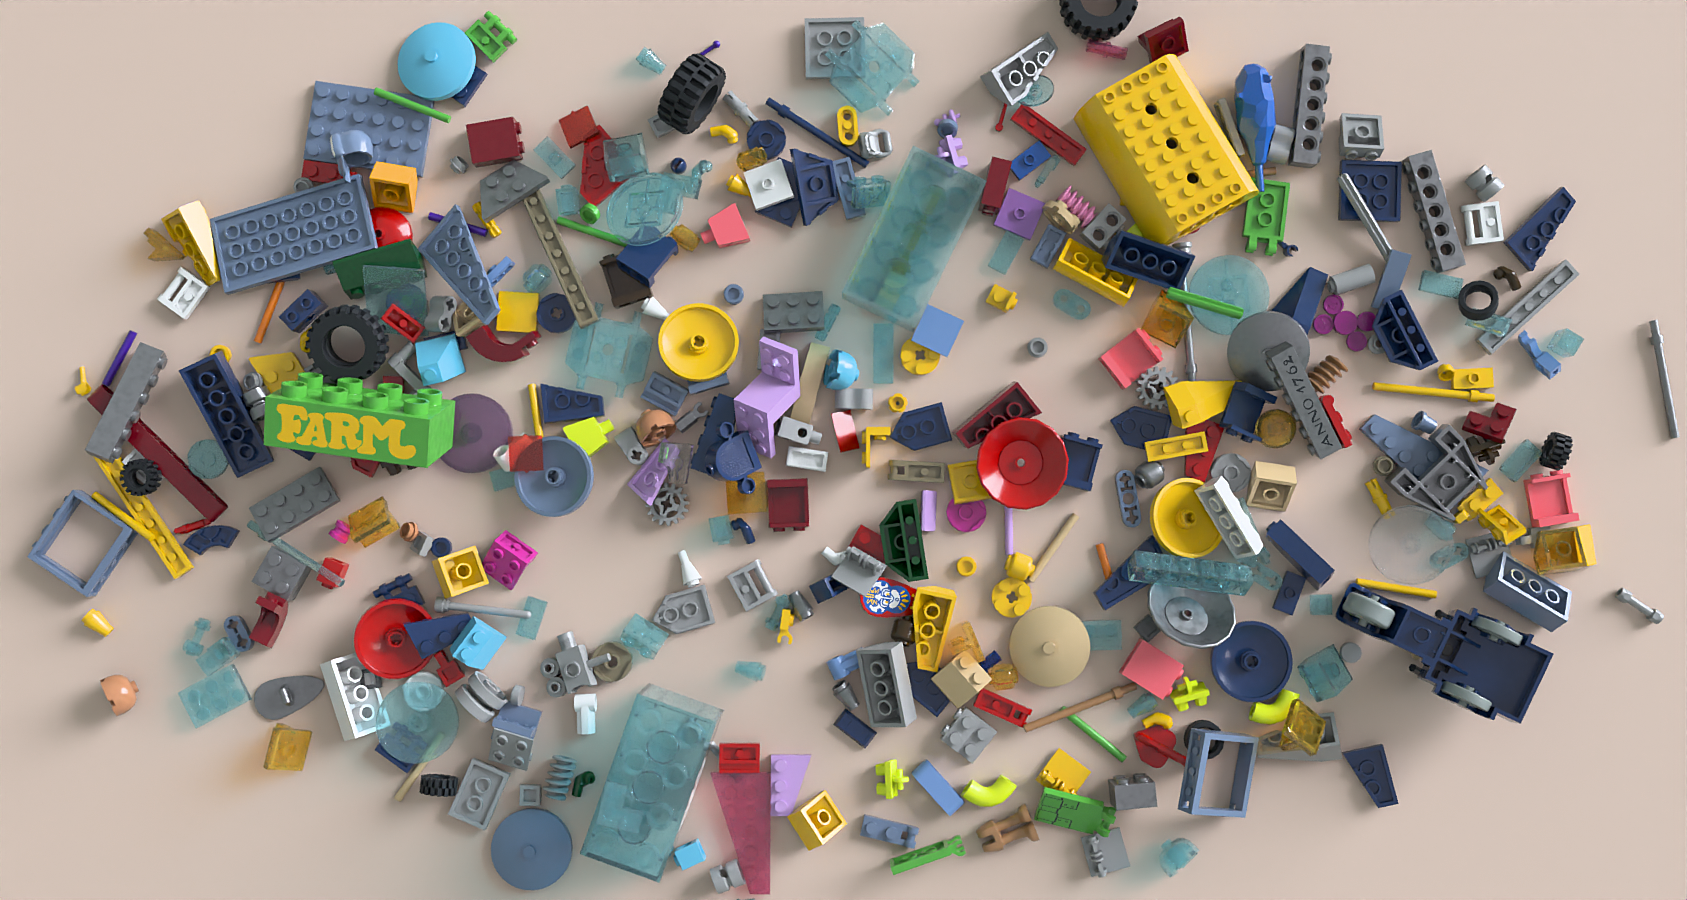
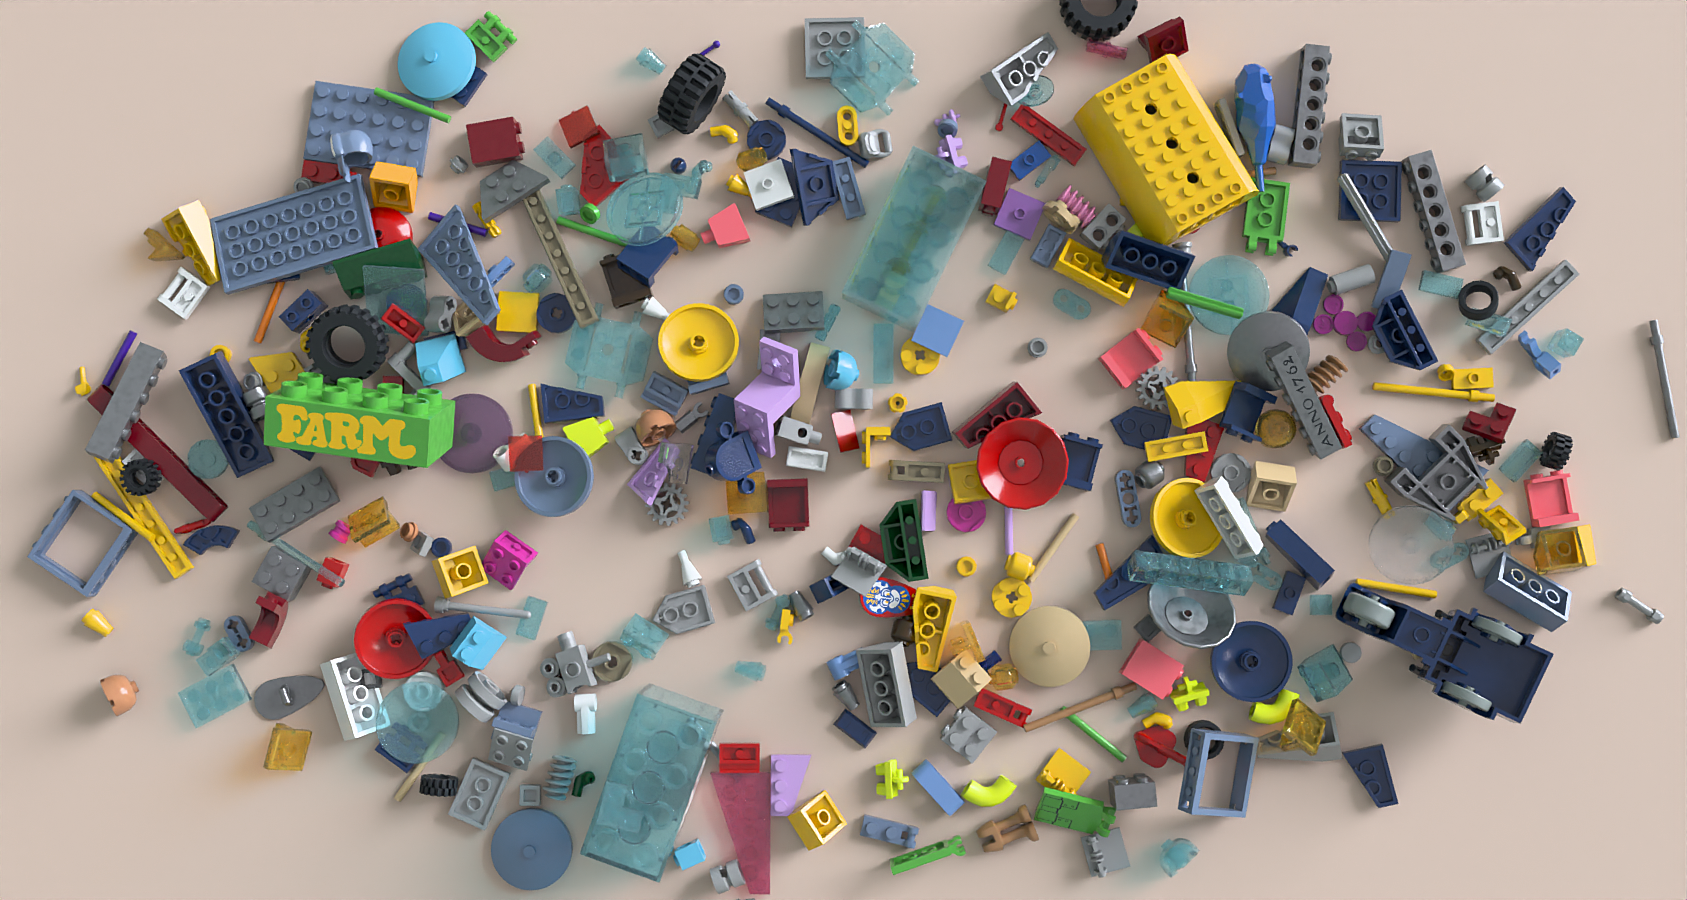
(869, 192): clear light blue bracket -> none
(1423, 422): sand blue piece -> none

